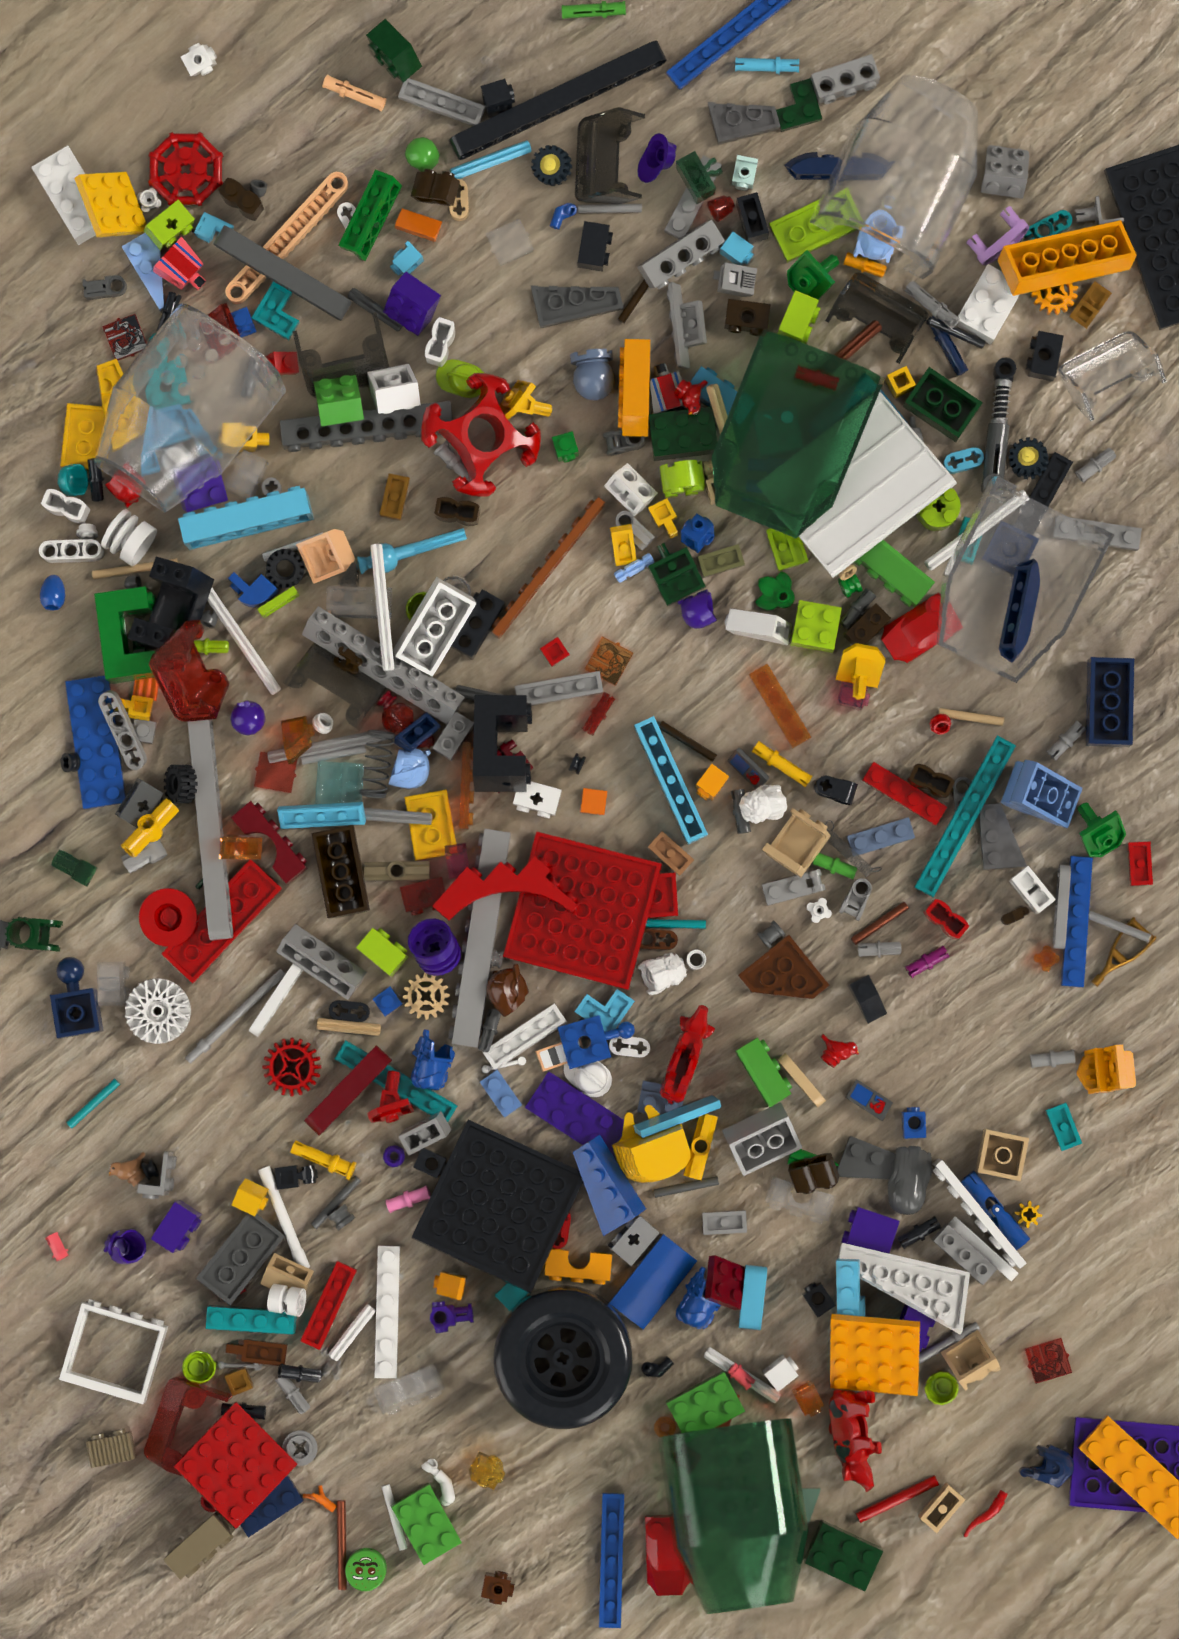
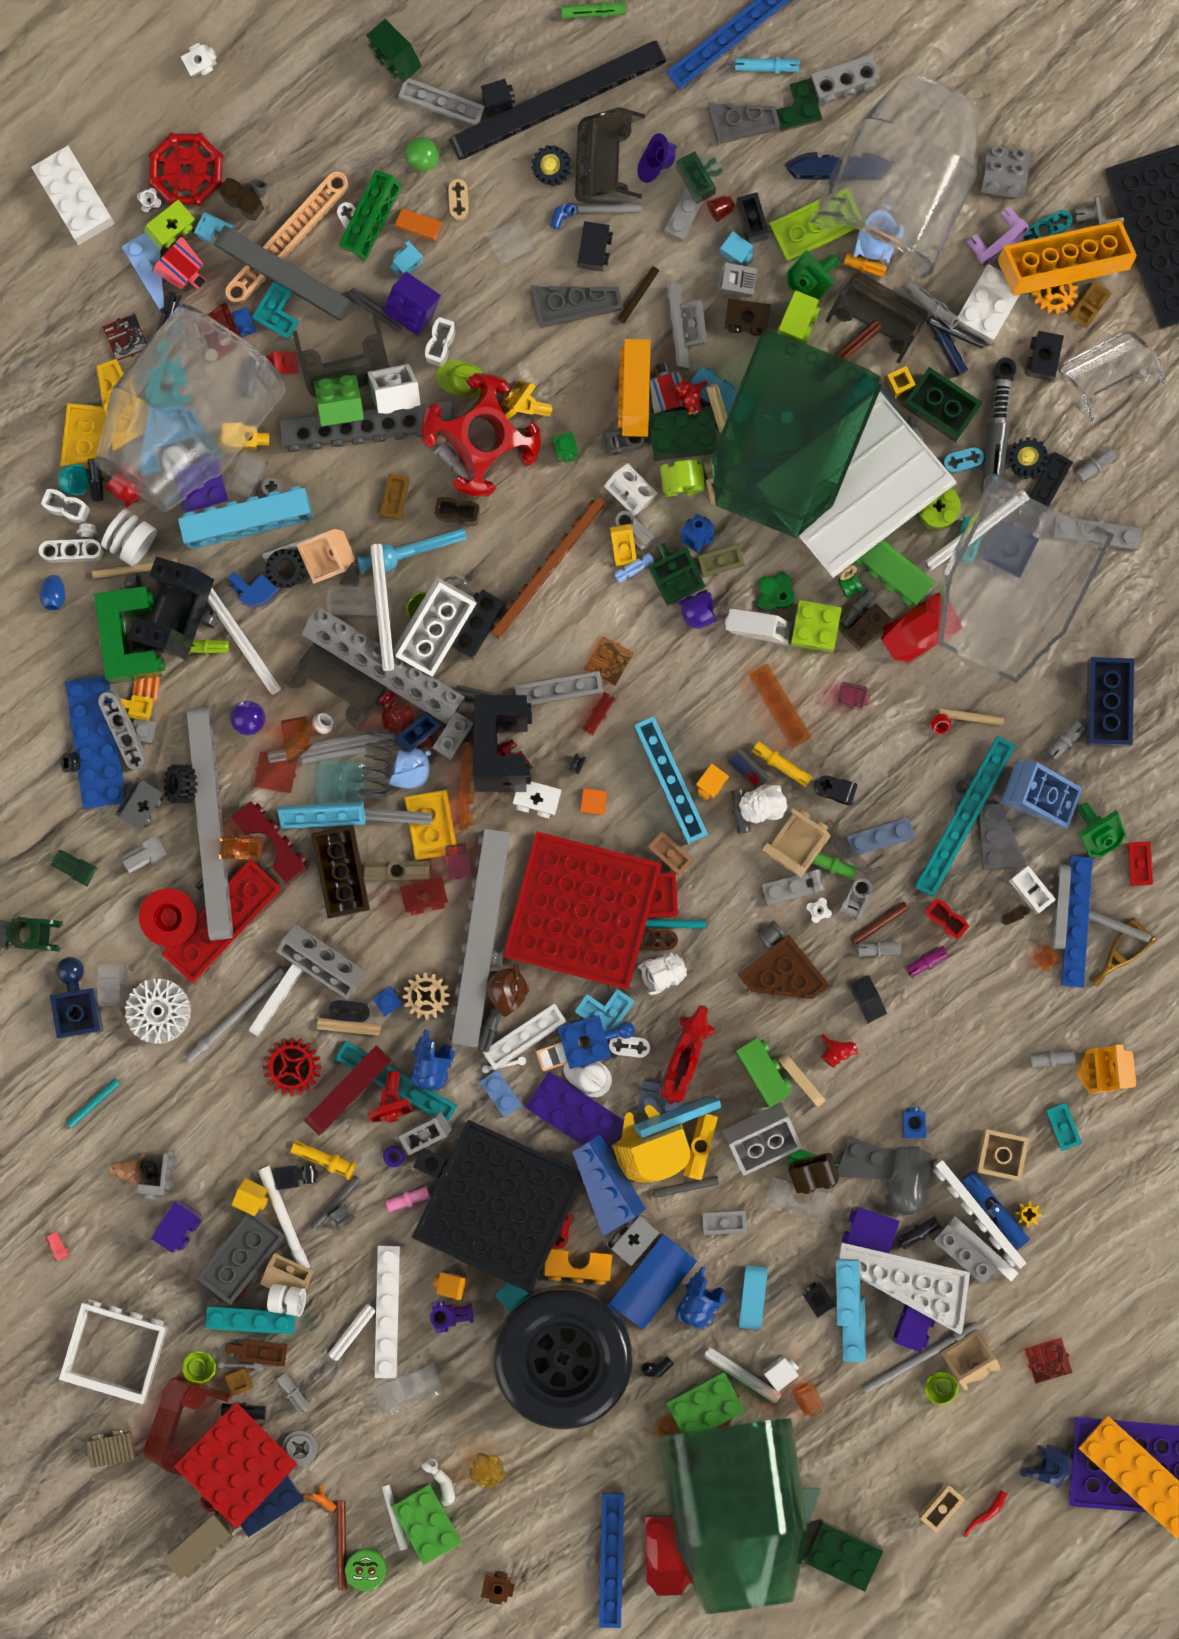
(102, 288): dark grey piece -> none
(111, 204): yellow plate -> none
(125, 1246): dark purple helmet -> none
(149, 828): yellow piece -> none
(183, 678): clear red windscreen -> none
(278, 602): lime tile -> none
(299, 1373): black axle -> none
(328, 1305): red plate -> none
(351, 663): dark brown piece -> none
(353, 92): light nougat pin -> none
(382, 951): lime brick -> none
(434, 947): dark purple wheel -> none
(435, 187): dark brown brick -> none
(491, 160): medium azure axle -> none
(532, 879): red arch -> none
(554, 651): red plate -> none
(593, 374): sand blue tile -> none
(651, 268): light grey brick -> none
(664, 515): yellow plate -> none
(687, 741): dark brown bar -> none
(696, 952): white beam -> none
(724, 1282): dark red plate -> none
(740, 1376): coral pin -> none
(746, 164): light aqua brick -> none
(786, 550): lime plate -> none
(816, 377): clear red pin -> none
(850, 1434): red animal -> none
(861, 666): yellow piece -> none
(869, 1100): slope -> none
(874, 1354): light orange plate -> none
(897, 1499): red piece -> none
(904, 793): red plate -> none
(925, 778): dark brown brick -> none
(1020, 610): dark blue brick -> none

